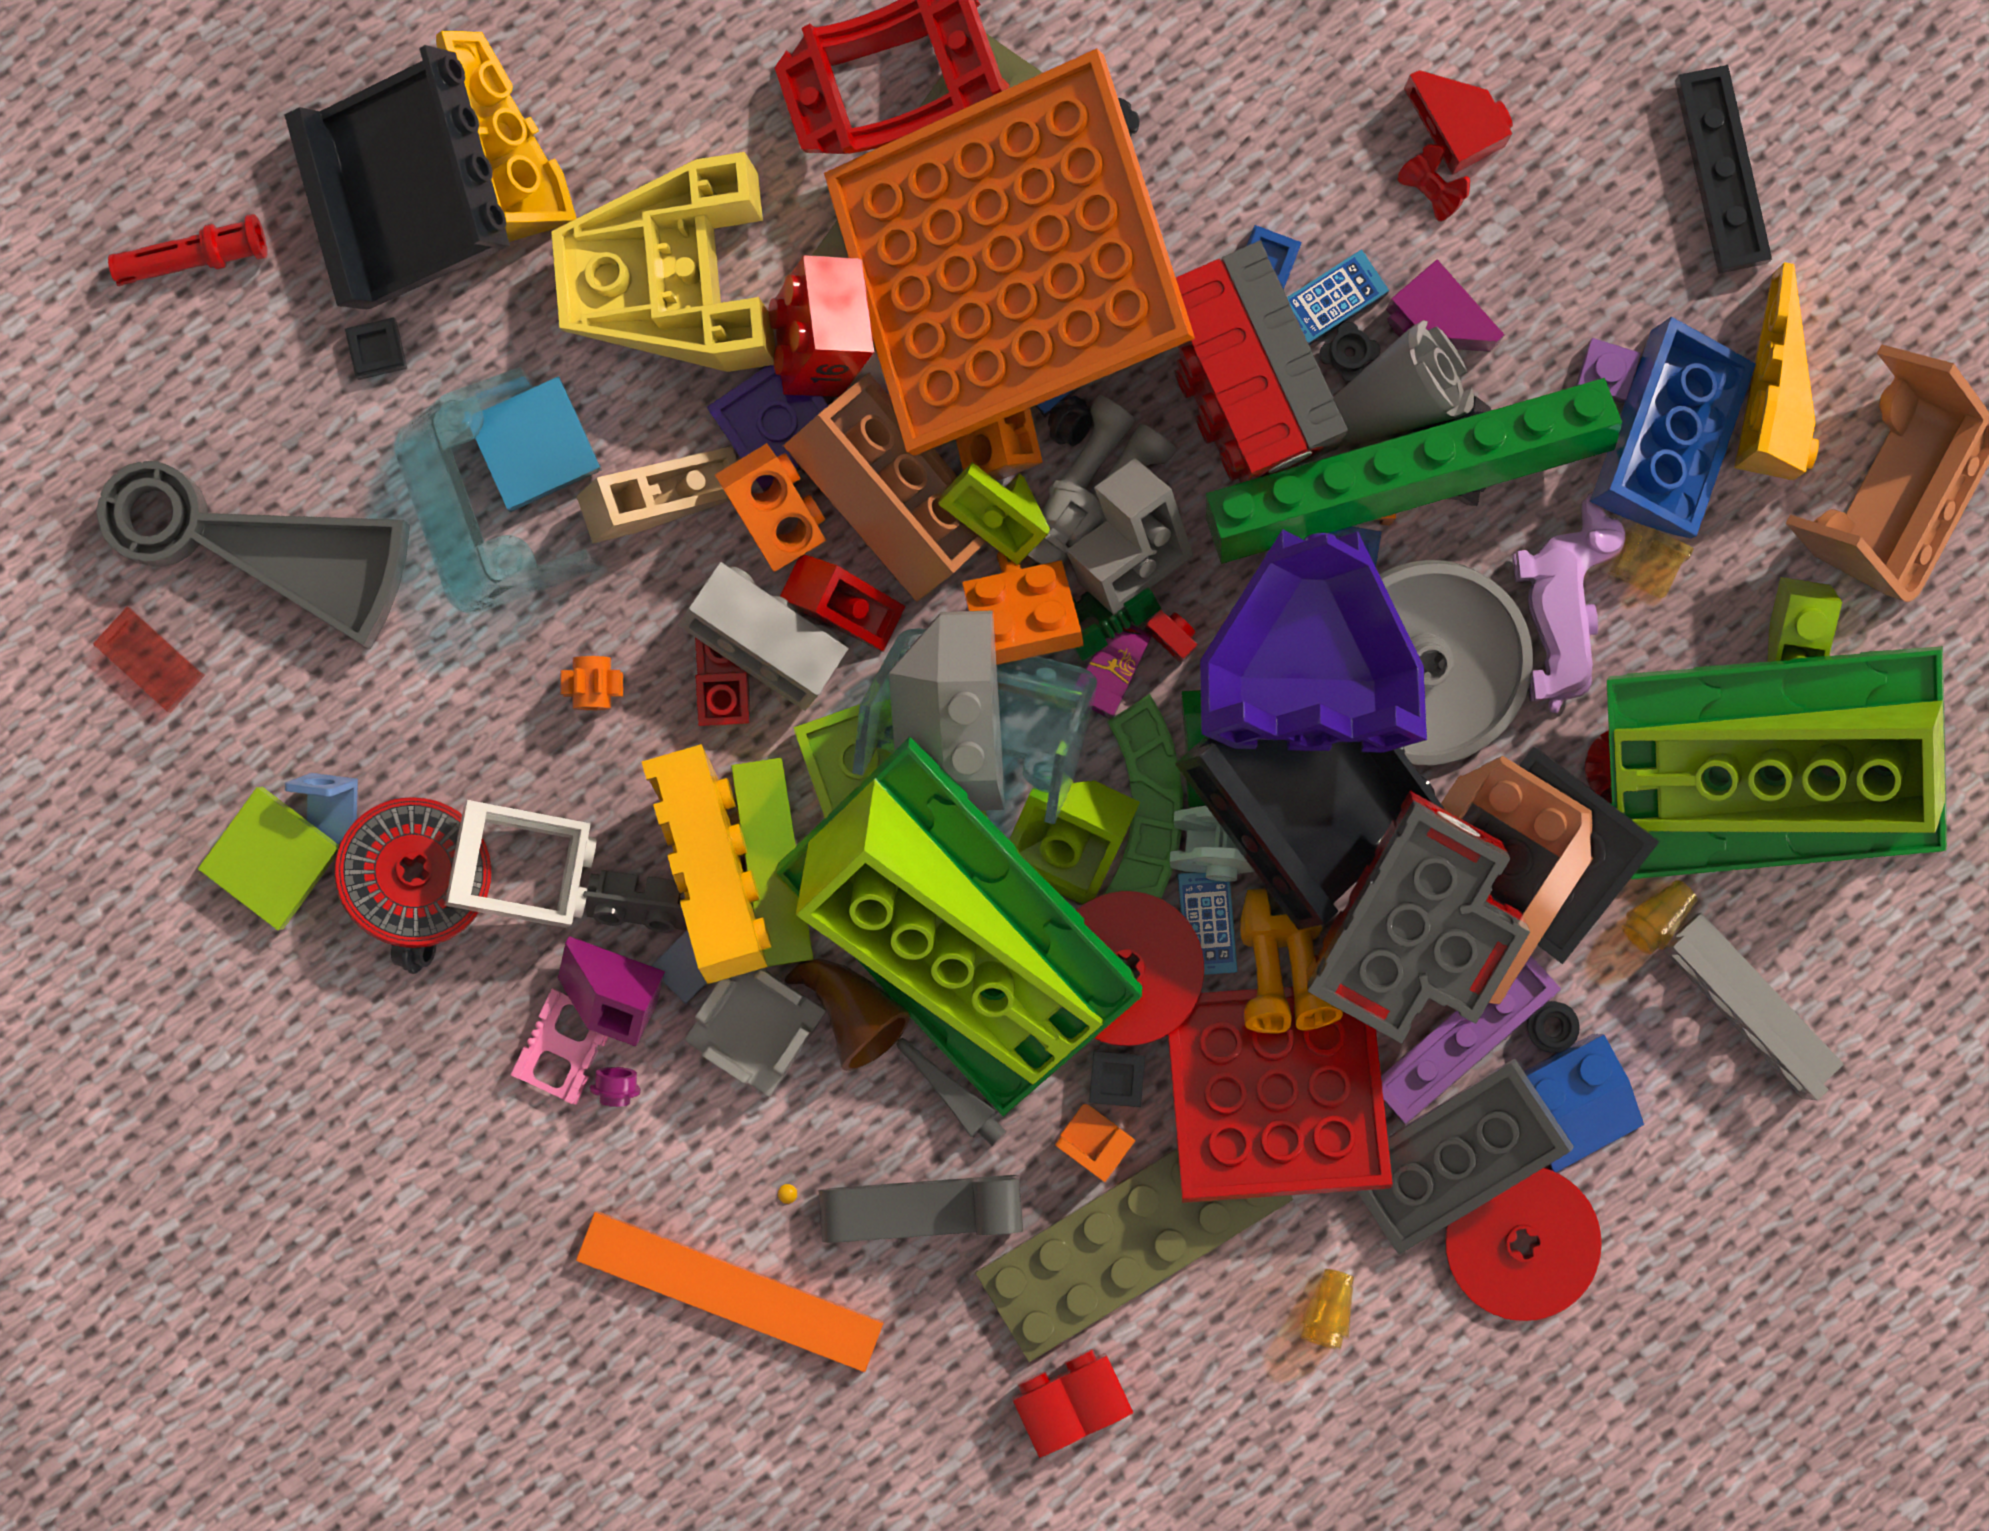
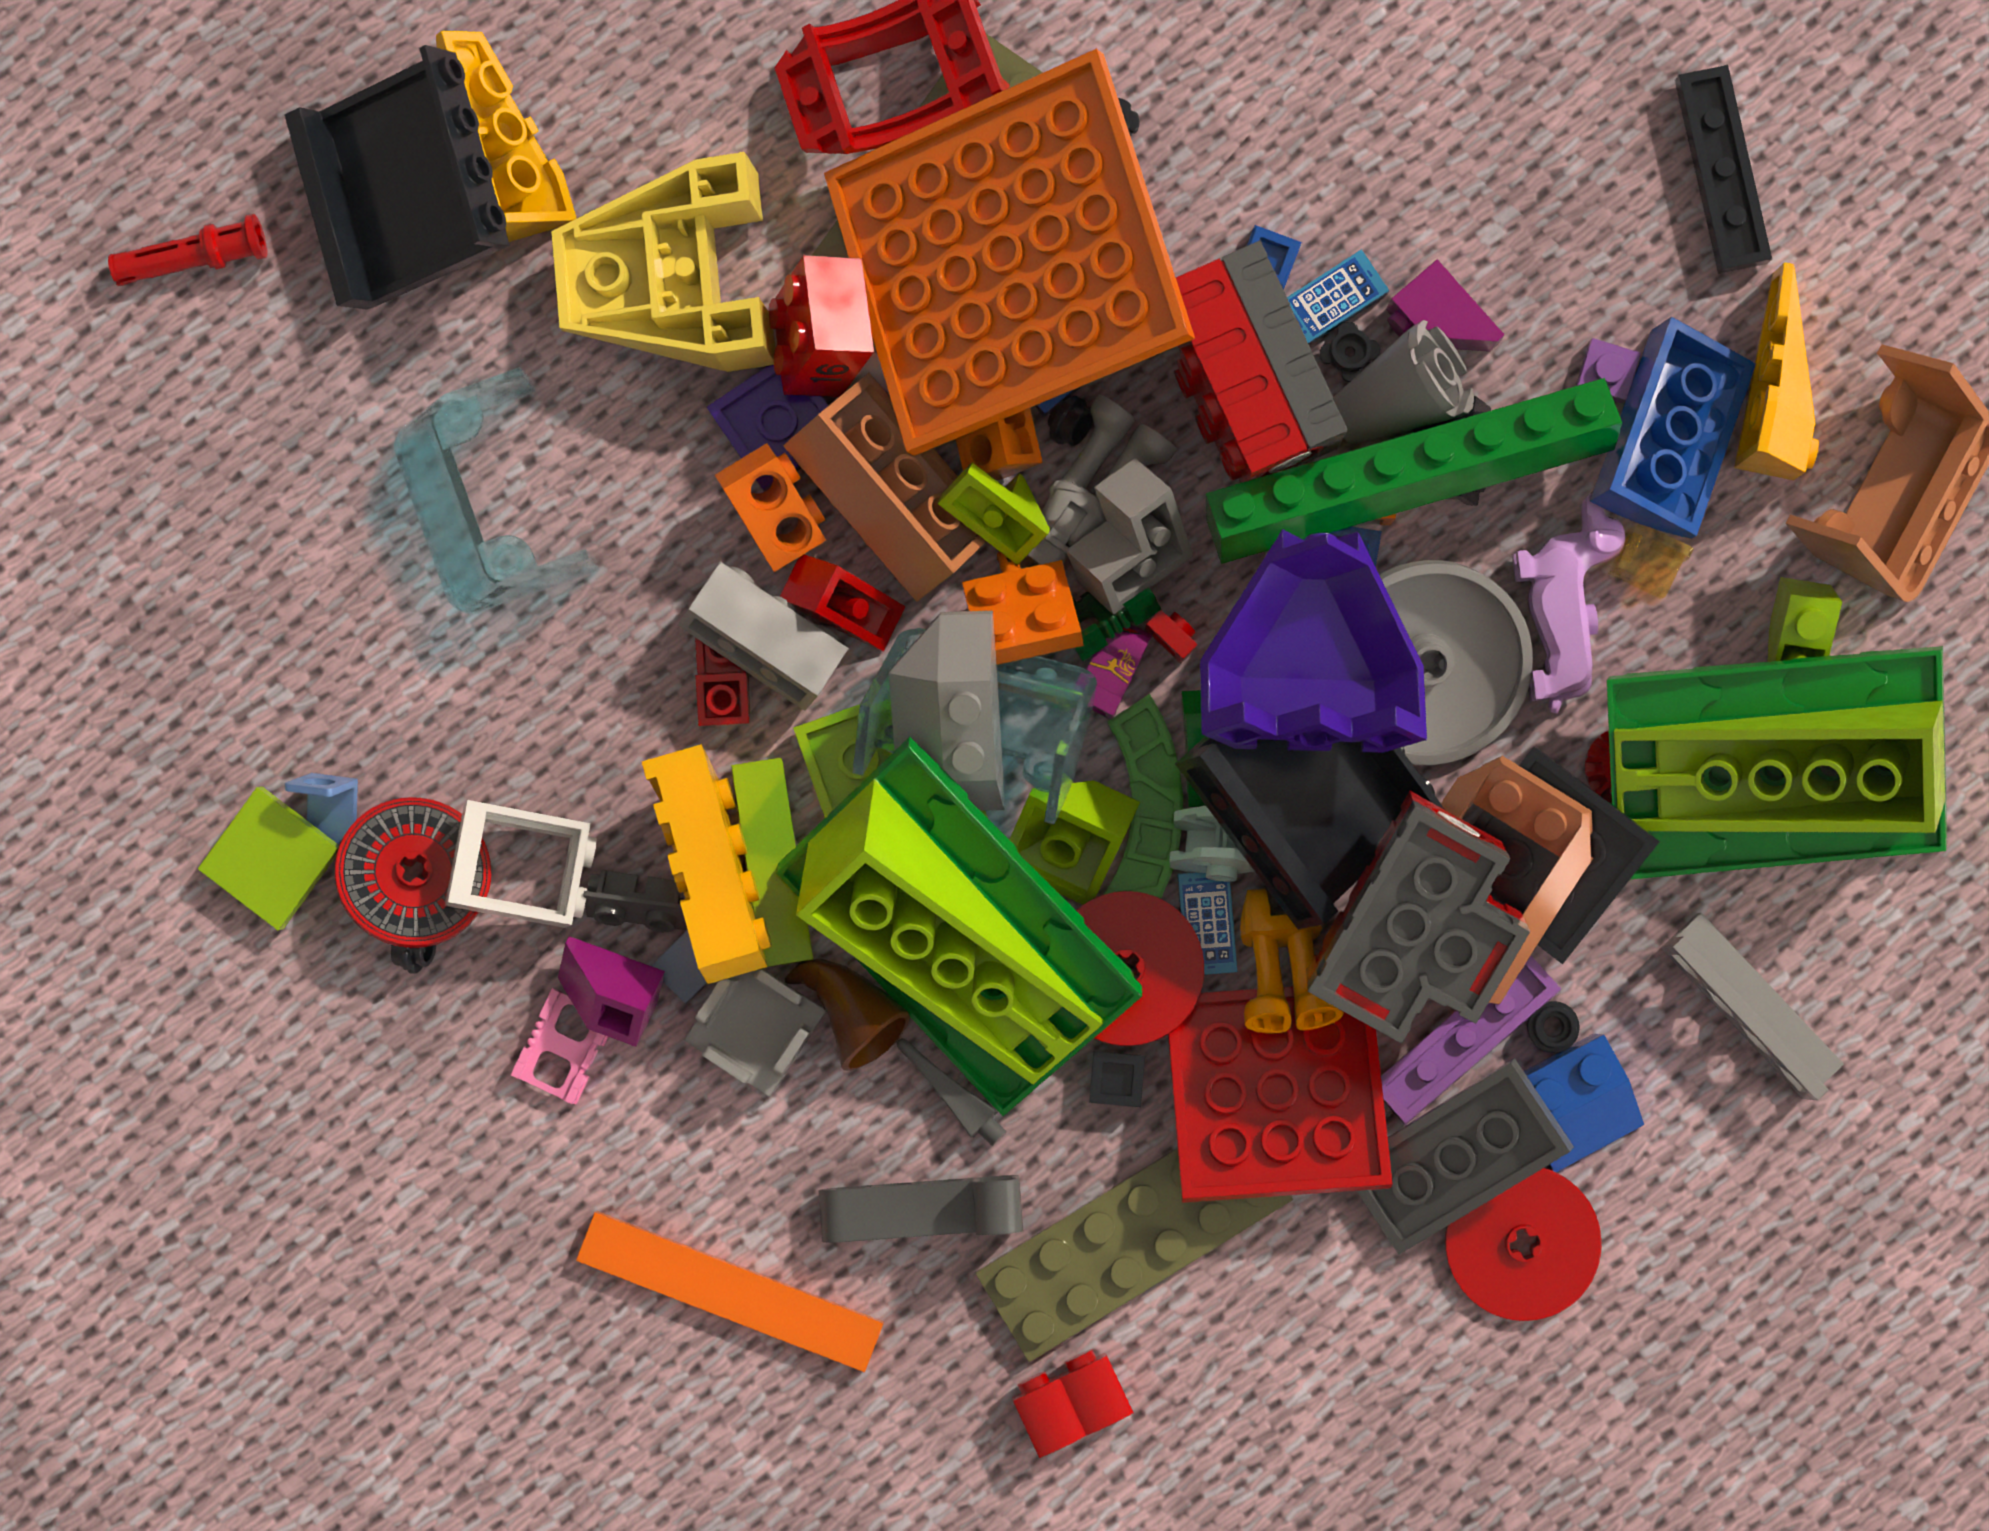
(149, 659): clear red tile -> none
(328, 565): dark grey piece -> none
(376, 348): black tile -> none
(535, 444): dark azure tile -> none
(591, 683): orange gear -> none
(615, 1086): magenta plate -> none
(653, 494): tan slope -> none
(787, 1193): yellow piece -> none
(1094, 1142): orange panel -> none
(1329, 1311): clear yellow cone -> none
(1421, 174): red piece -> none
(1459, 118): red slope -> none
(1659, 917): clear yellow cone -> none

